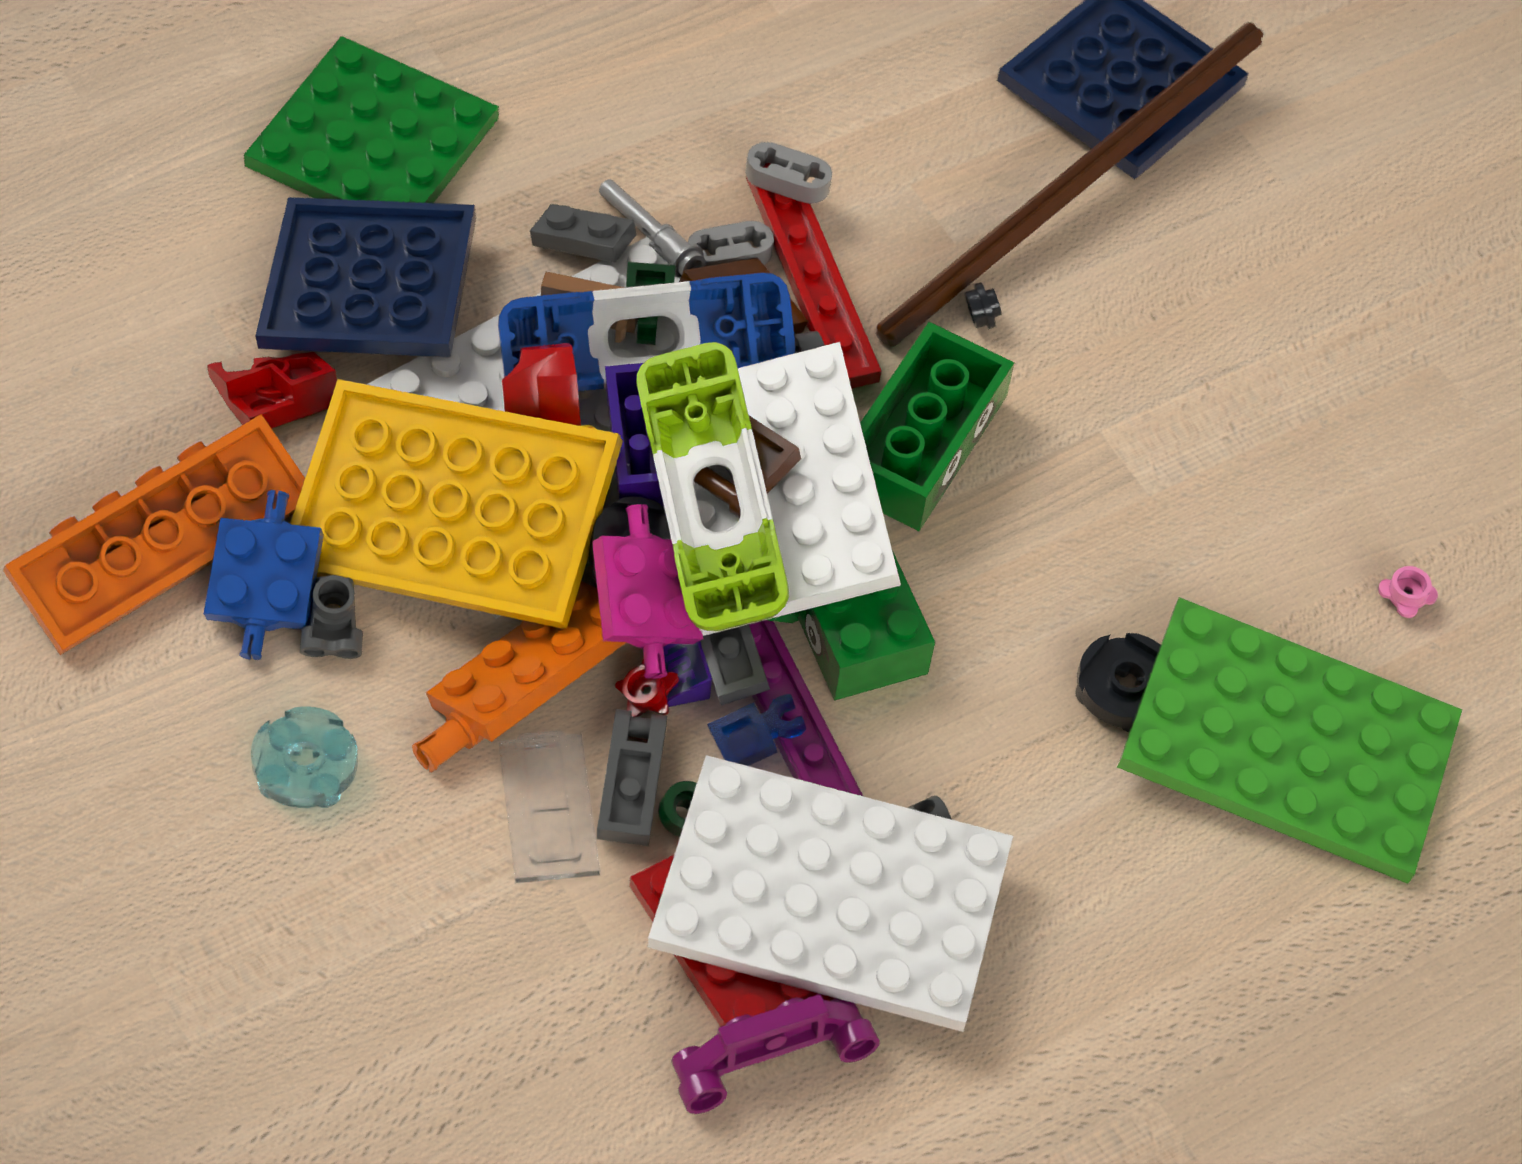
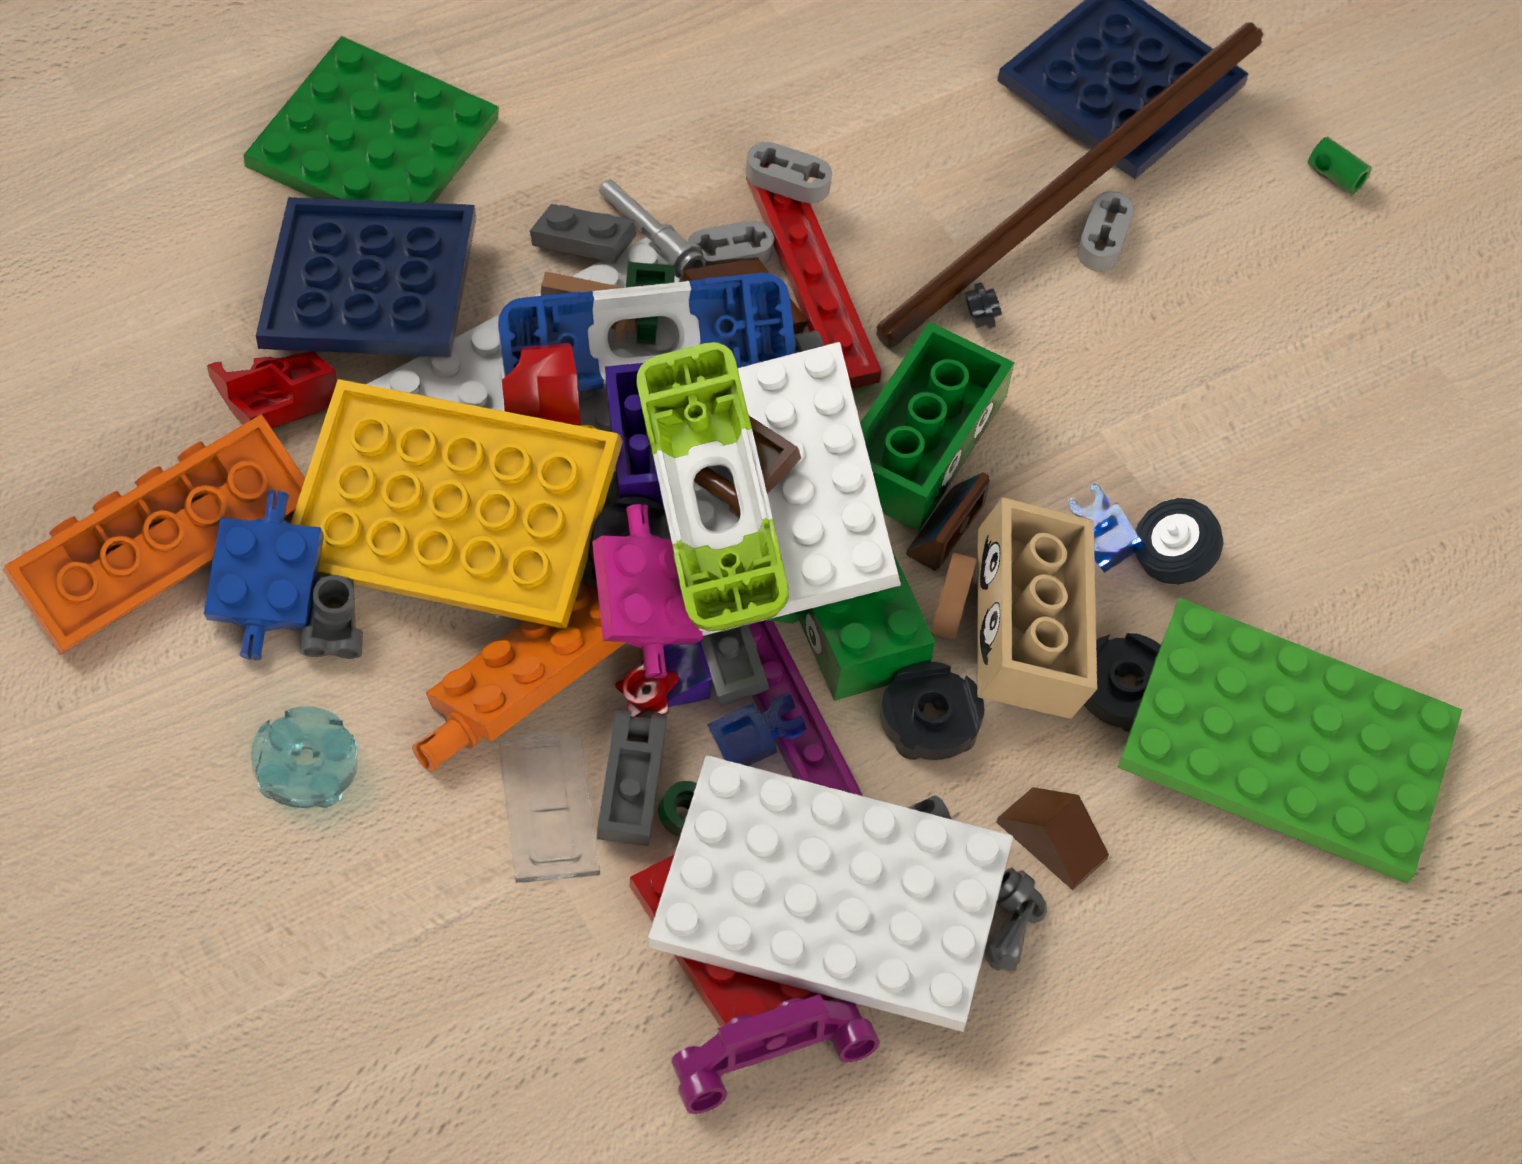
(927, 737): none -> black plate
(949, 522): none -> reddish brown slope
(954, 597): none -> medium nougat beam
(1006, 947): none -> dark grey piece
(1036, 609): none -> tan brick
(1057, 833): none -> reddish brown slope
(1098, 228): none -> light grey beam
(1113, 531): none -> clear blue plate
(1180, 541): none -> black wheel
(1339, 165): none -> green piece
(1411, 580): bright pink plate -> none

